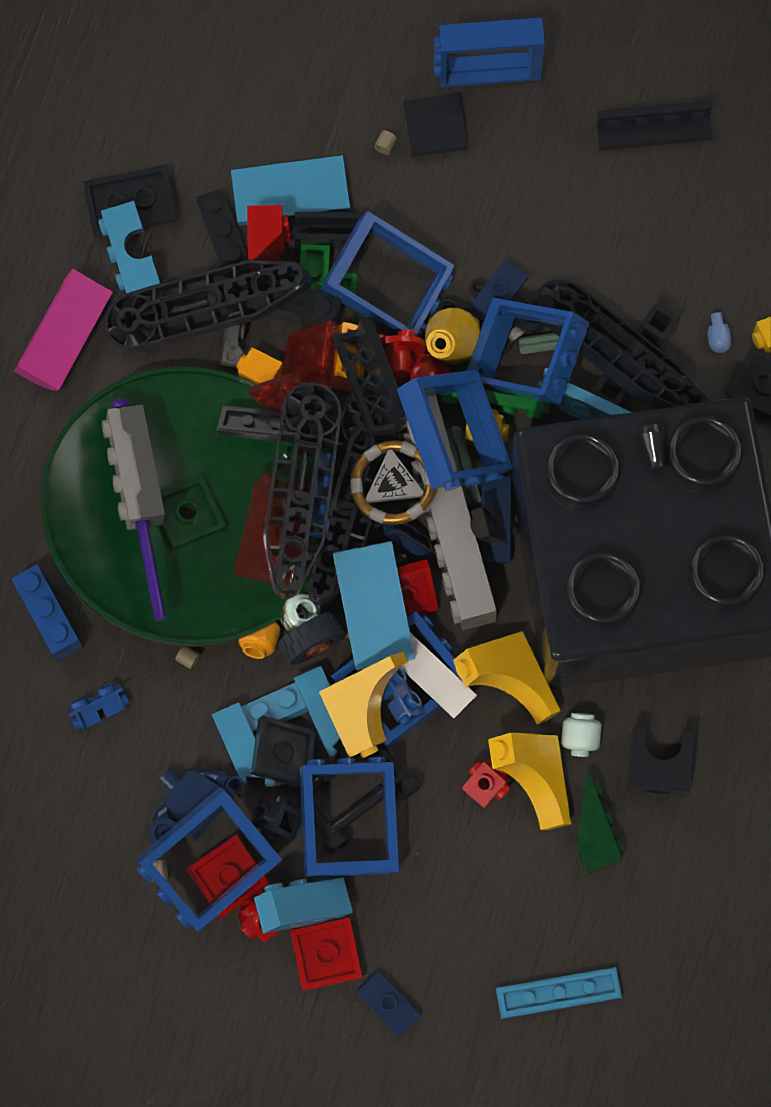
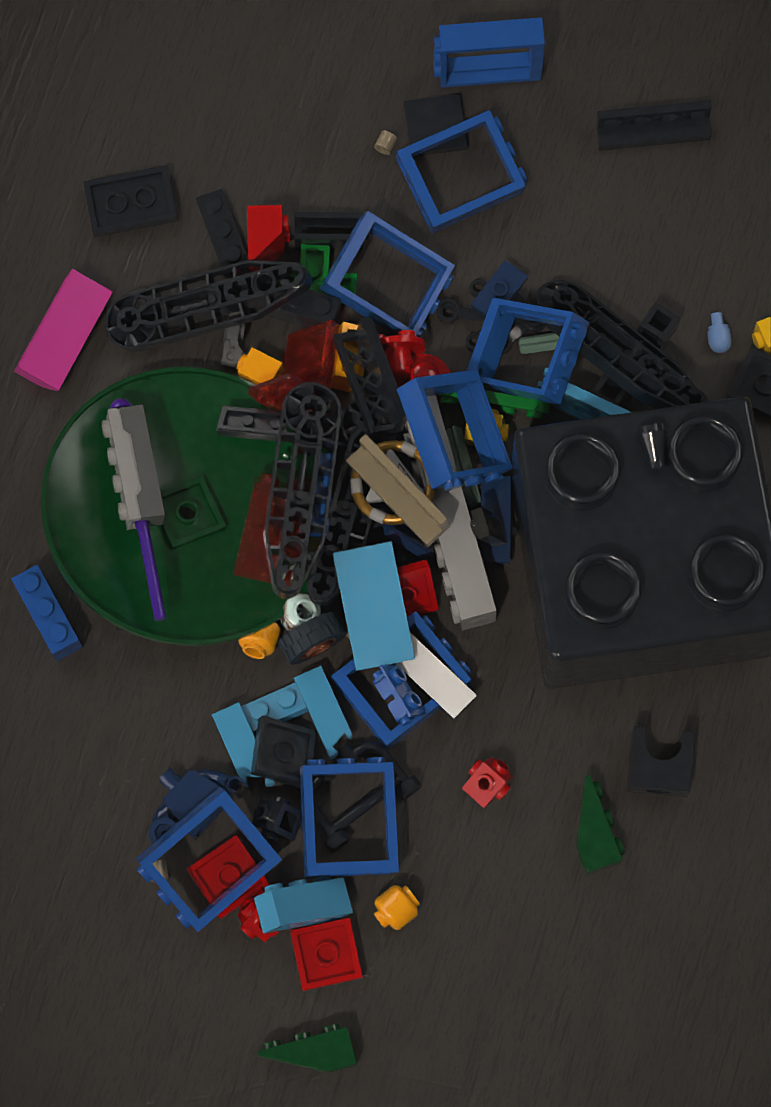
(86, 709): blue hinge -> none
(121, 224): dark azure arch -> none
(188, 657): dark tan piece -> none
(296, 185): dark azure tile -> none
(320, 1052): none -> dark green slope
(356, 705): yellow arch -> none
(388, 1004): dark blue plate -> none
(396, 907): none -> light orange head
(398, 492): none -> dark tan fence
(420, 192): none -> blue window
(458, 330): yellow cone -> none
(511, 668): yellow arch -> none
(538, 768): yellow arch -> none
(558, 993): dark azure tile -> none
(581, 734): light aqua head -> none

